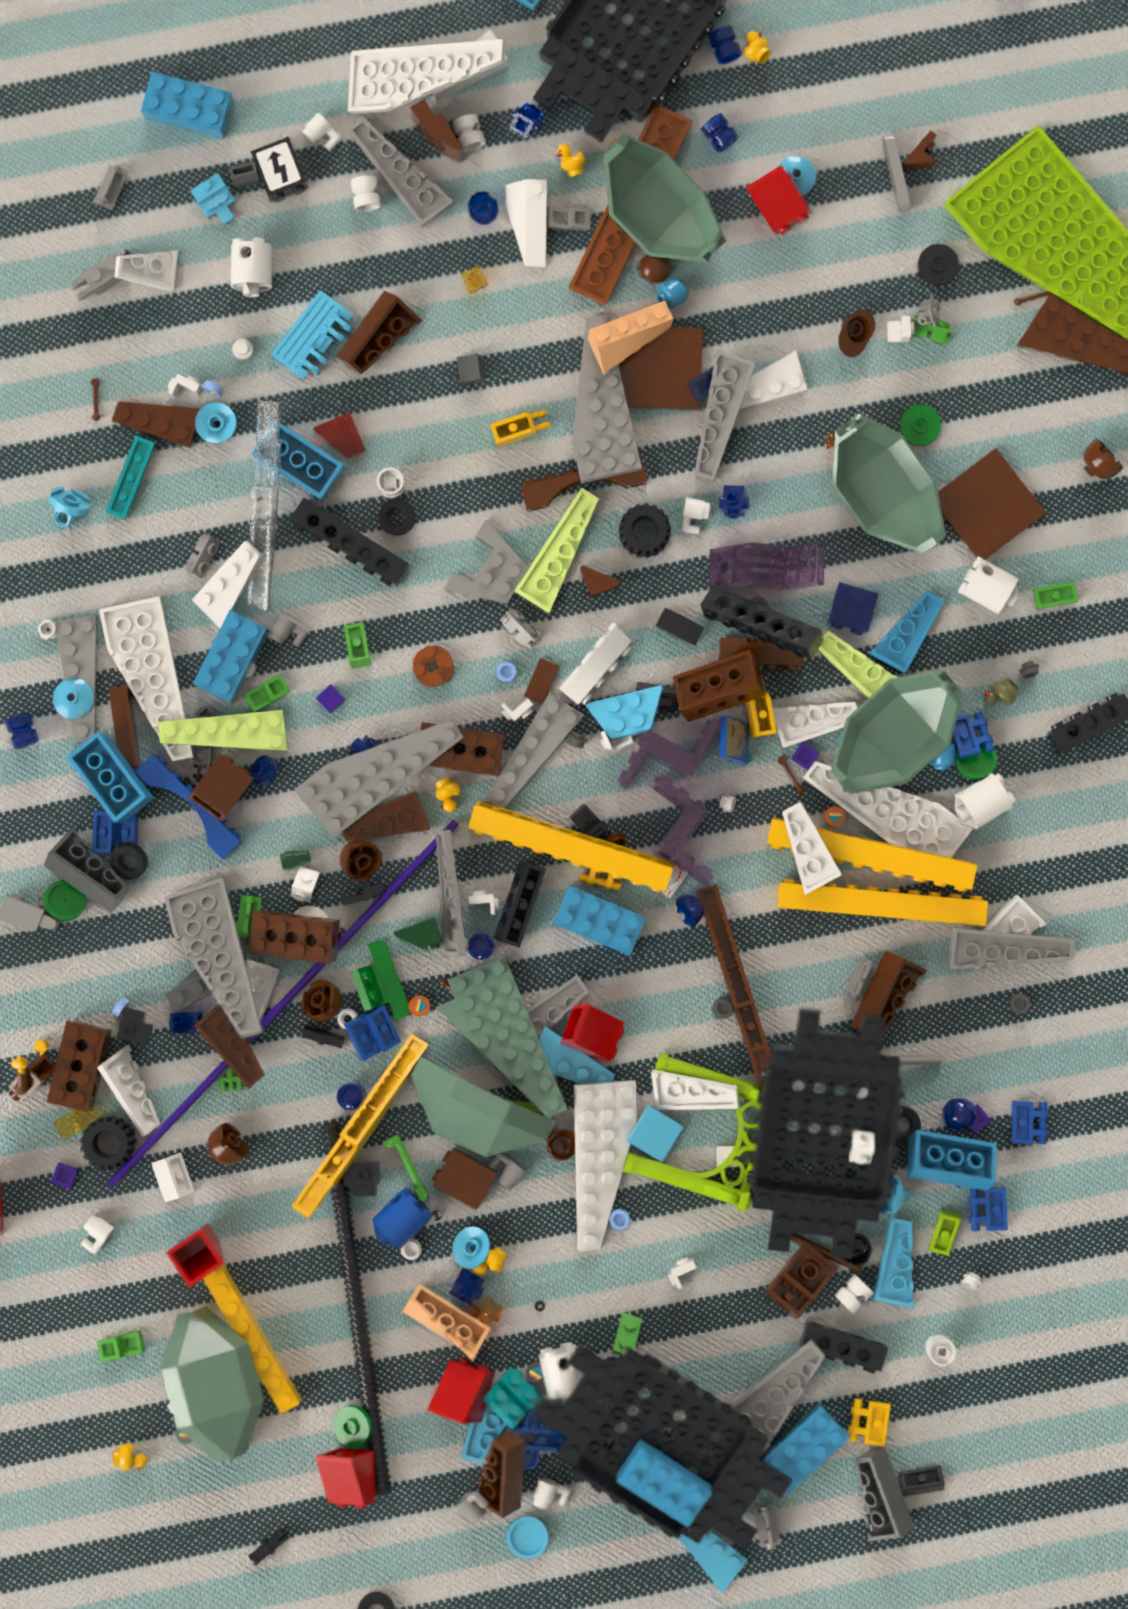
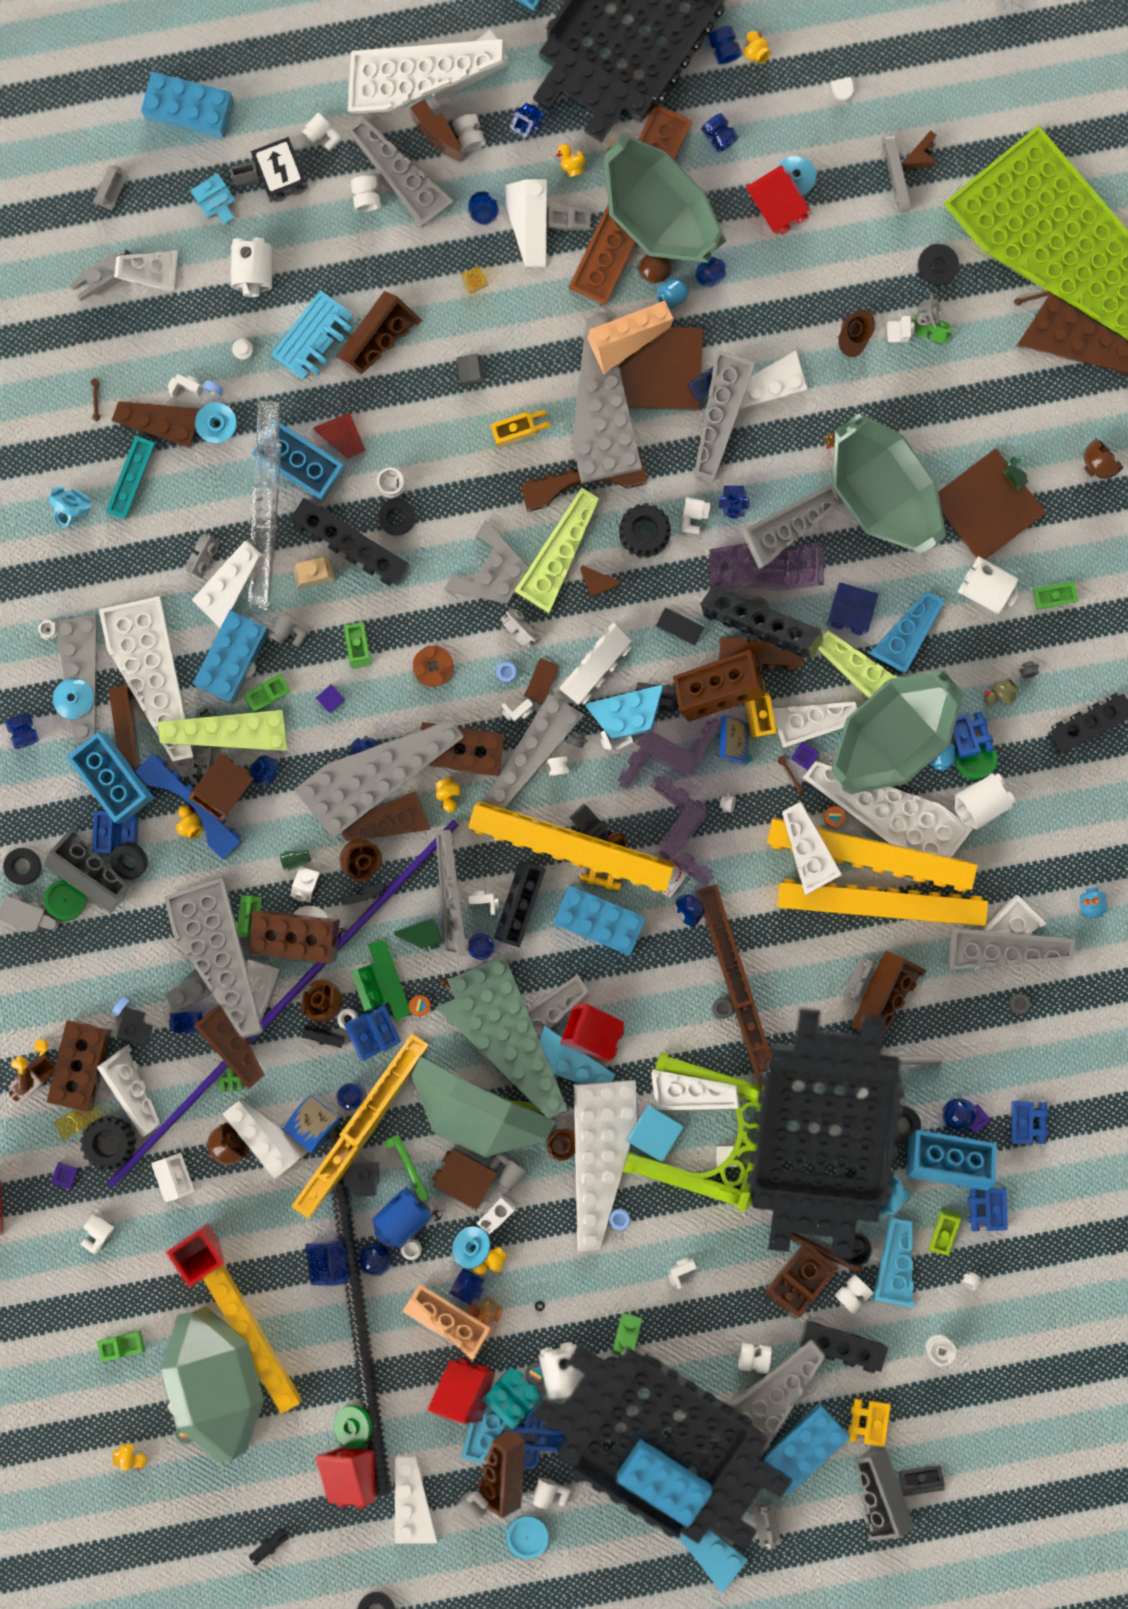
(9, 866): none -> black tyre
(190, 822): none -> yellow animal
(265, 1139): none -> white wedge
(311, 1124): none -> slope
(314, 572): none -> tan torso
(327, 1263): none -> clear blue plate
(375, 1259): none -> clear blue hair
(412, 1512): none -> white wing
(496, 1214): none -> white leg
(558, 766): none -> white wheel
(711, 273): none -> clear blue head
(754, 1358): none -> white wheel
(780, 529): none -> light grey wing
(842, 88): none -> white tile
(862, 1147): white bracket -> none
(911, 428): green piece -> none
(1015, 475): none -> clear green bracket
(1093, 903): none -> dark azure head

